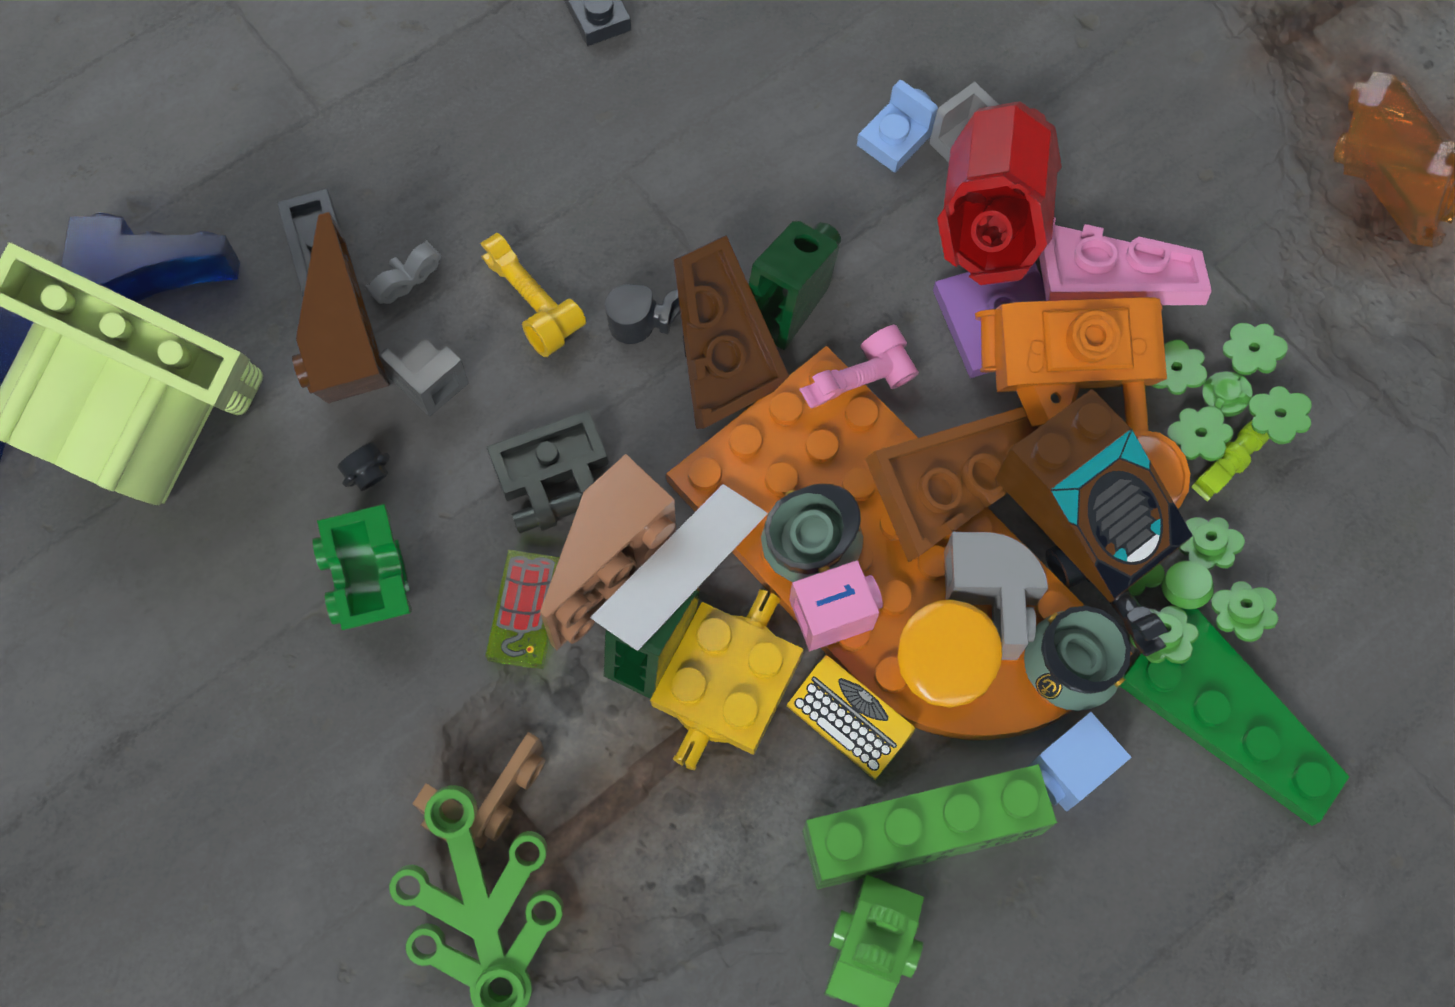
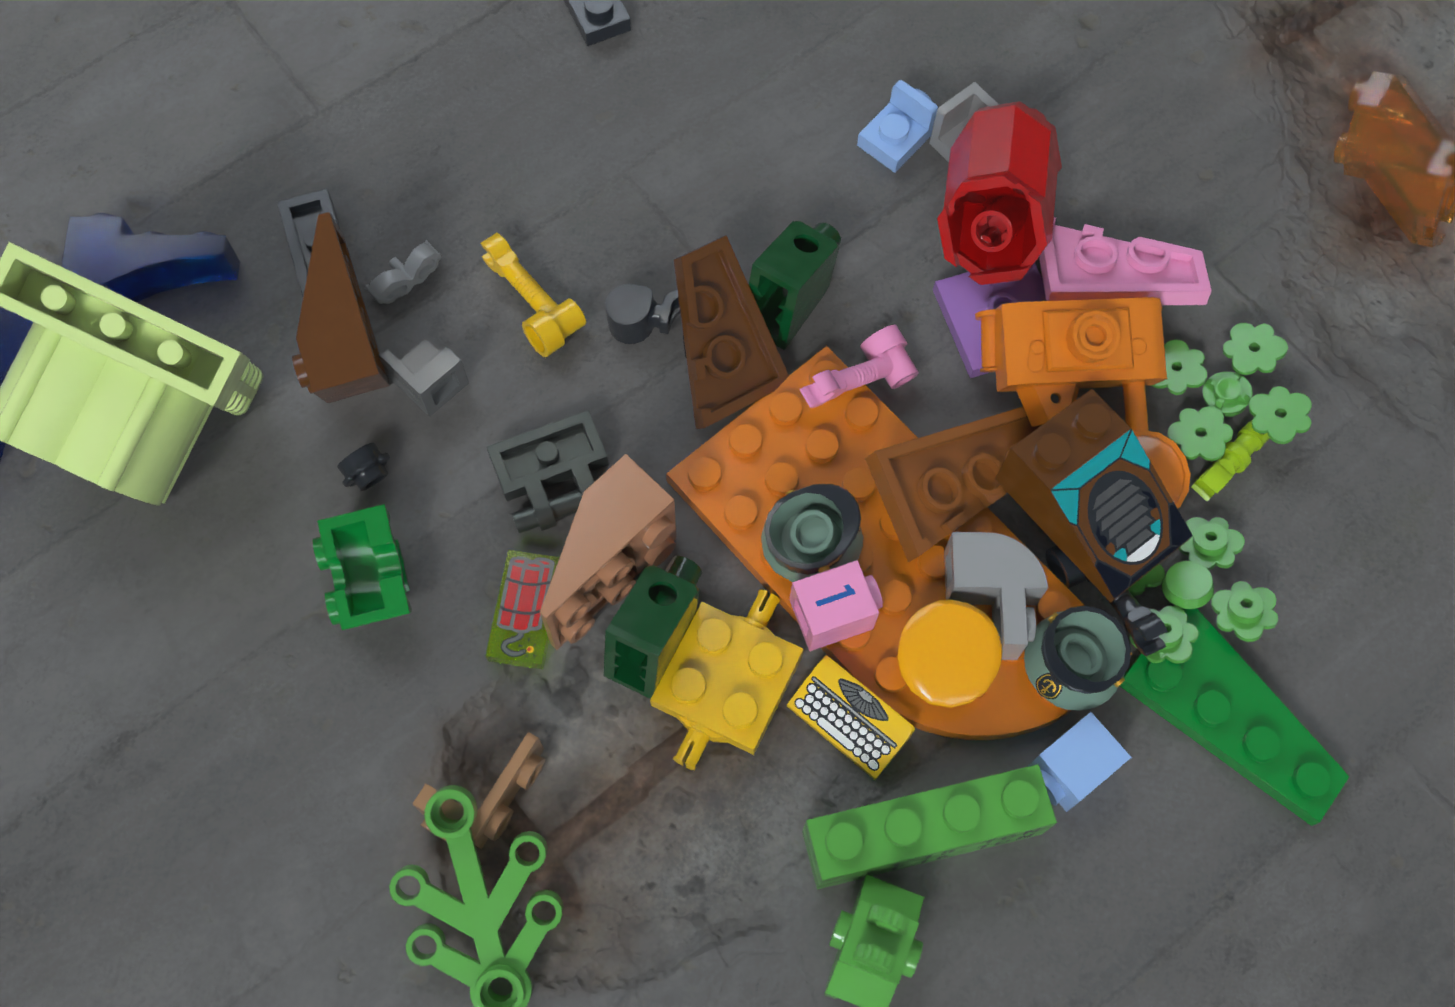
(678, 567): white sticker -> none

